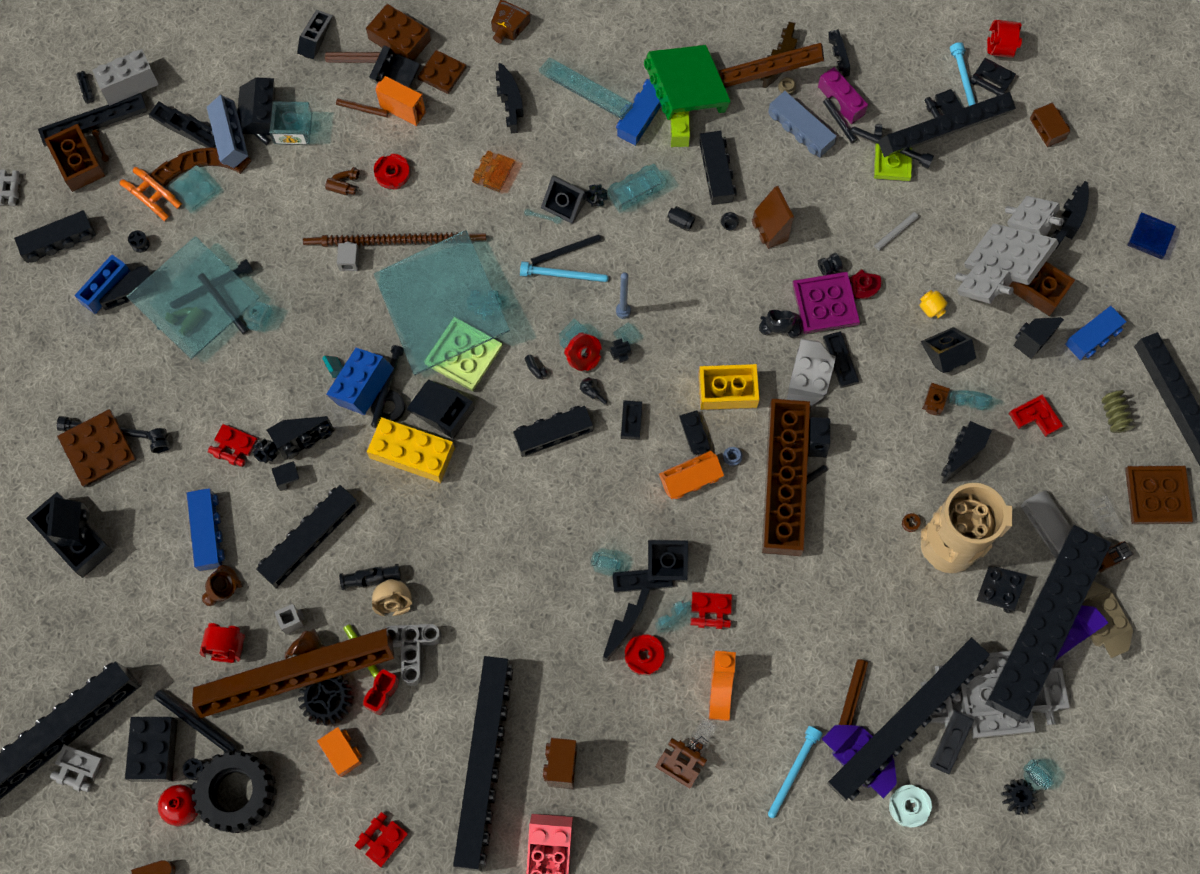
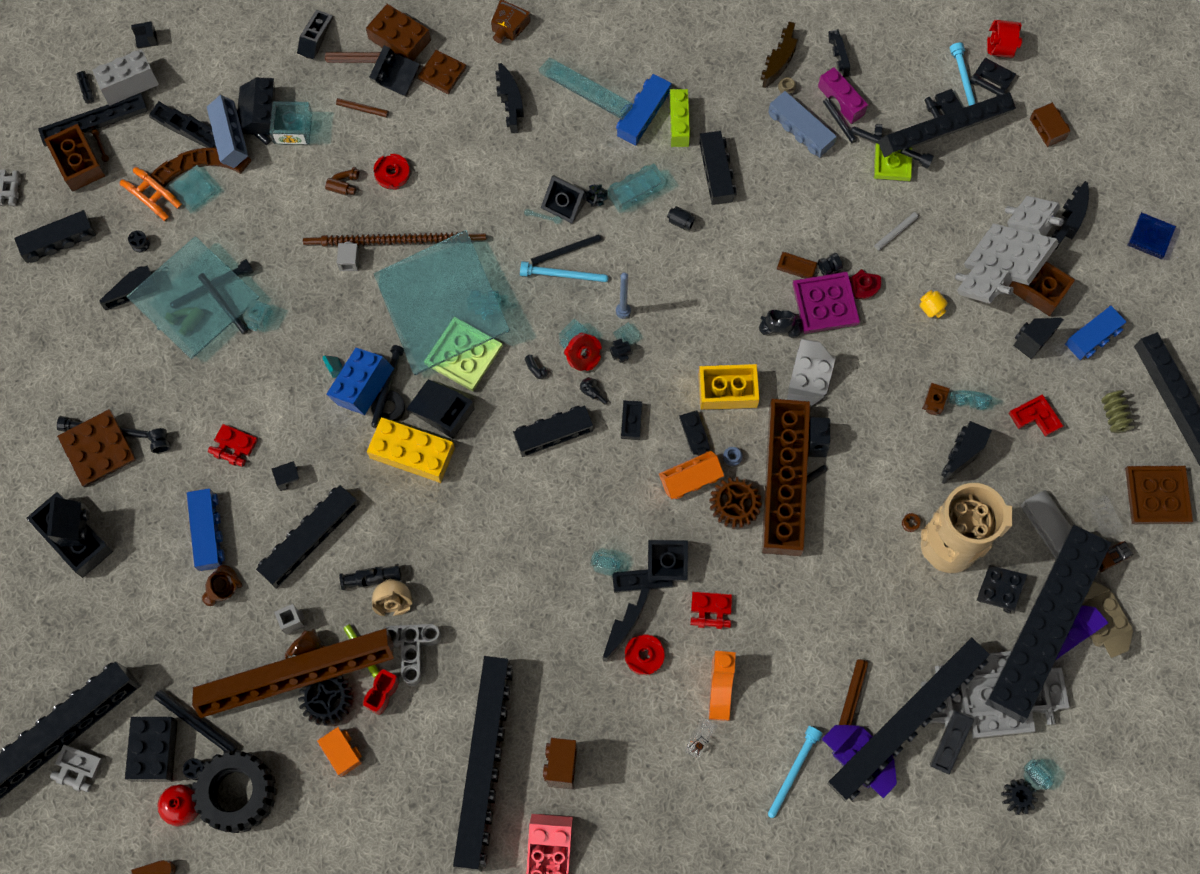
(101, 282): blue brick -> none
(145, 34): none -> black panel
(222, 643): red brick -> none
(265, 450): black gear -> none
(299, 434): black slope -> none
(386, 843): red plate -> none
(400, 100): orange brick -> none
(498, 173): clear orange plate -> none
(677, 767): reddish brown plate -> none
(678, 612): clear light blue slope -> none
(686, 80): green panel -> none
(728, 488): none -> reddish brown gear
(729, 221): black plate -> none
(772, 65): reddish brown plate -> none
(773, 219): reddish brown slope -> none
(796, 265): none -> reddish brown tile
(843, 364): black tile -> none
(914, 795): light aqua plate -> none
(949, 349): black slope -> none

